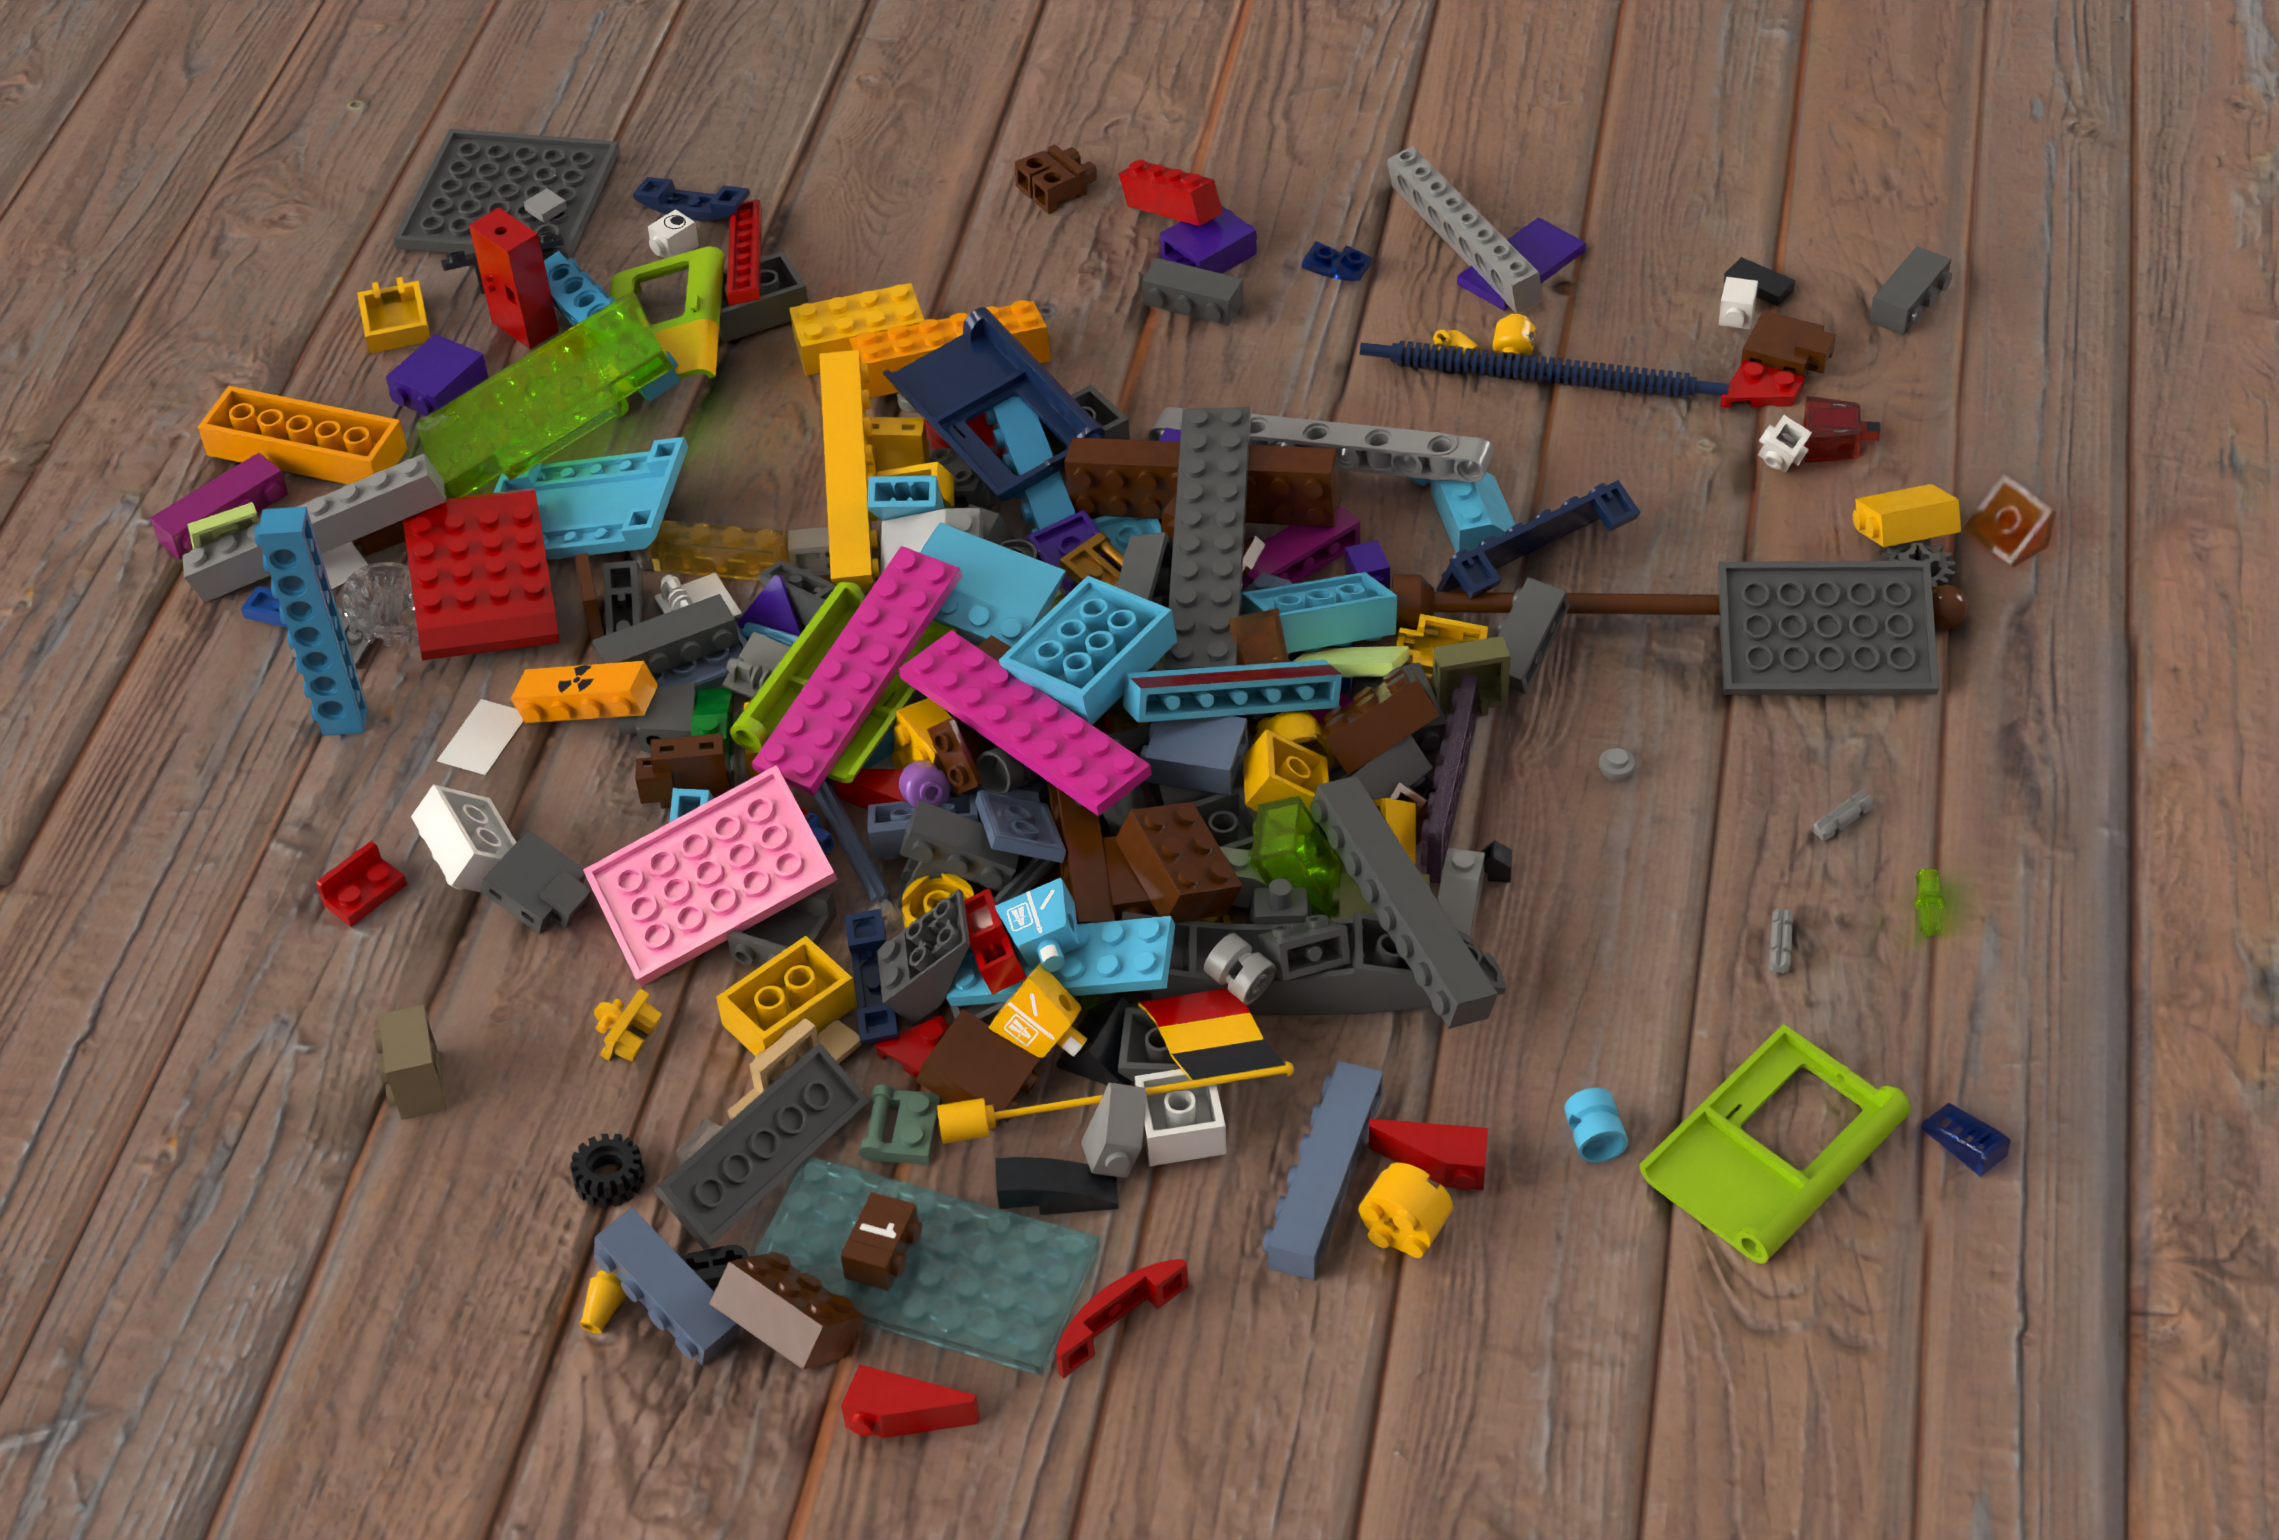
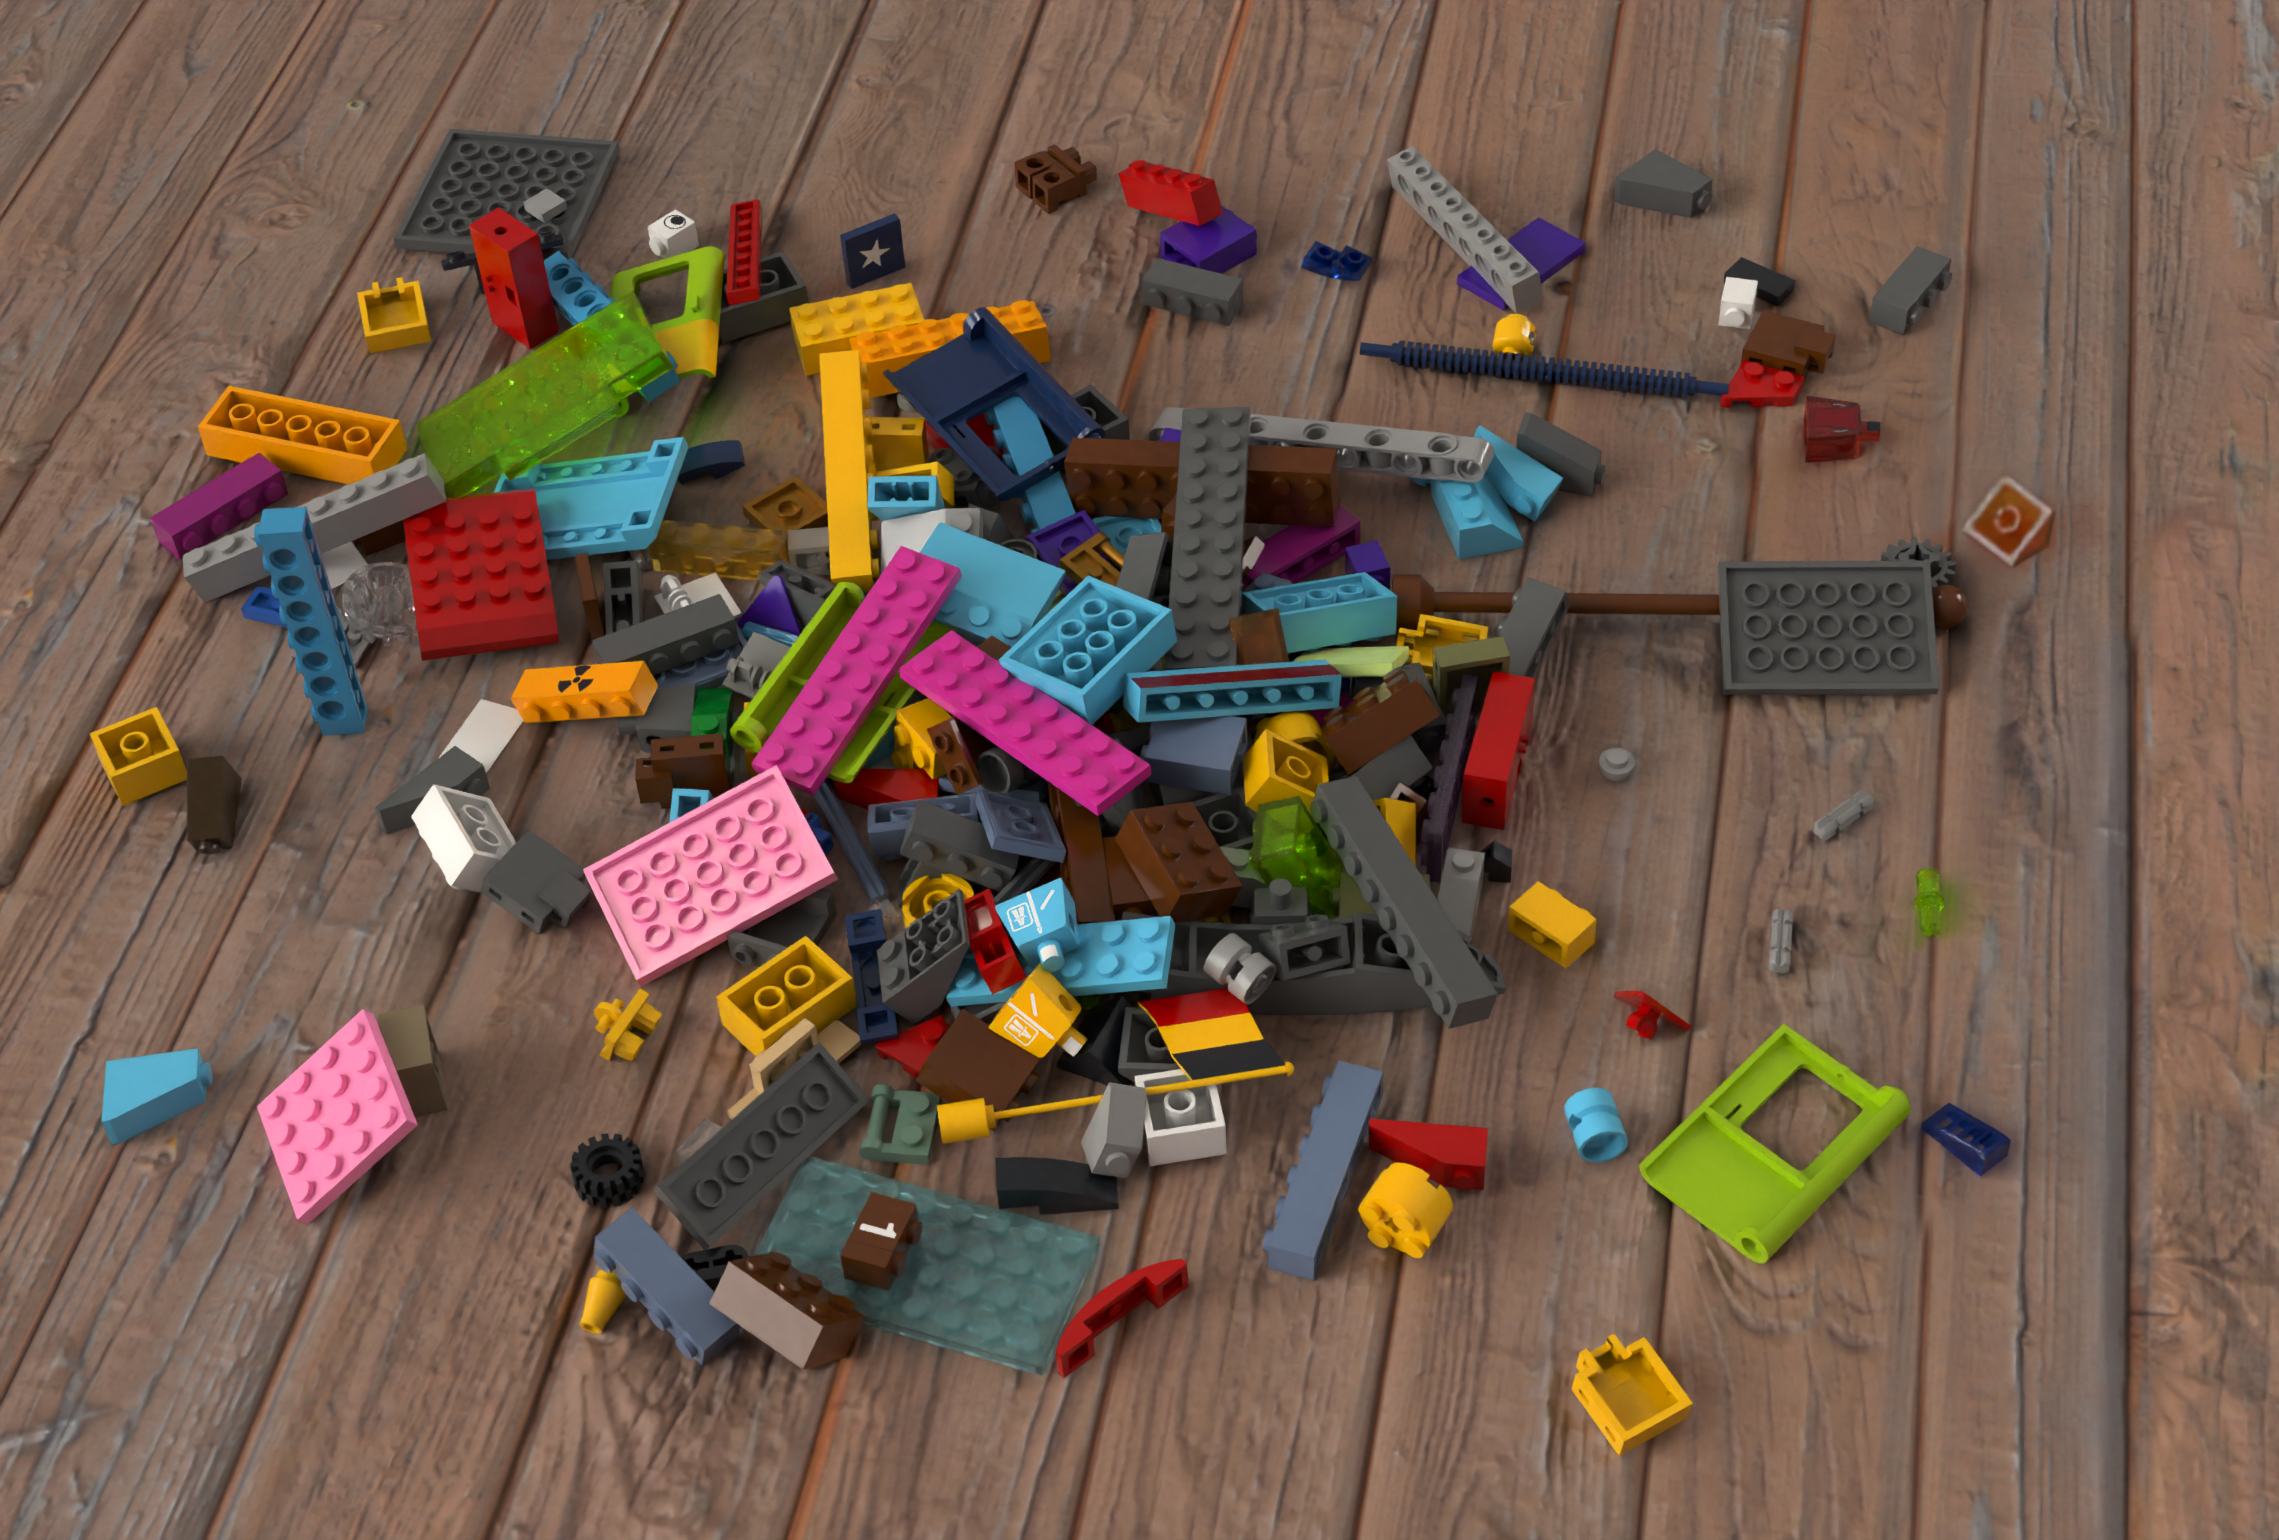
(139, 756): none -> yellow brick
(151, 1091): none -> medium azure slope
(211, 803): none -> dark brown slope
(222, 524): yellowish green tile -> none
(336, 1116): none -> bright pink plate
(359, 884): red bracket -> none
(436, 375): dark purple brick -> none
(451, 770): none -> dark grey slope
(661, 196): dark blue slope -> none
(717, 457): none -> dark blue slope
(787, 508): none -> pearl gold plate
(872, 251): none -> dark blue tile
(900, 1405): red slope -> none
(924, 782): medium lavender head -> none
(1454, 338): yellow arm -> none
(1476, 568): dark blue bracket -> none
(1498, 750): none -> red brick
(1519, 478): none -> medium azure slope
(1552, 924): none -> yellow brick
(1563, 454): none -> dark grey slope
(1629, 1392): none -> yellow piece
(1647, 1013): none -> red piece
(1664, 186): none -> dark grey slope
(1784, 444): white brick -> none
(1907, 515): yellow brick -> none

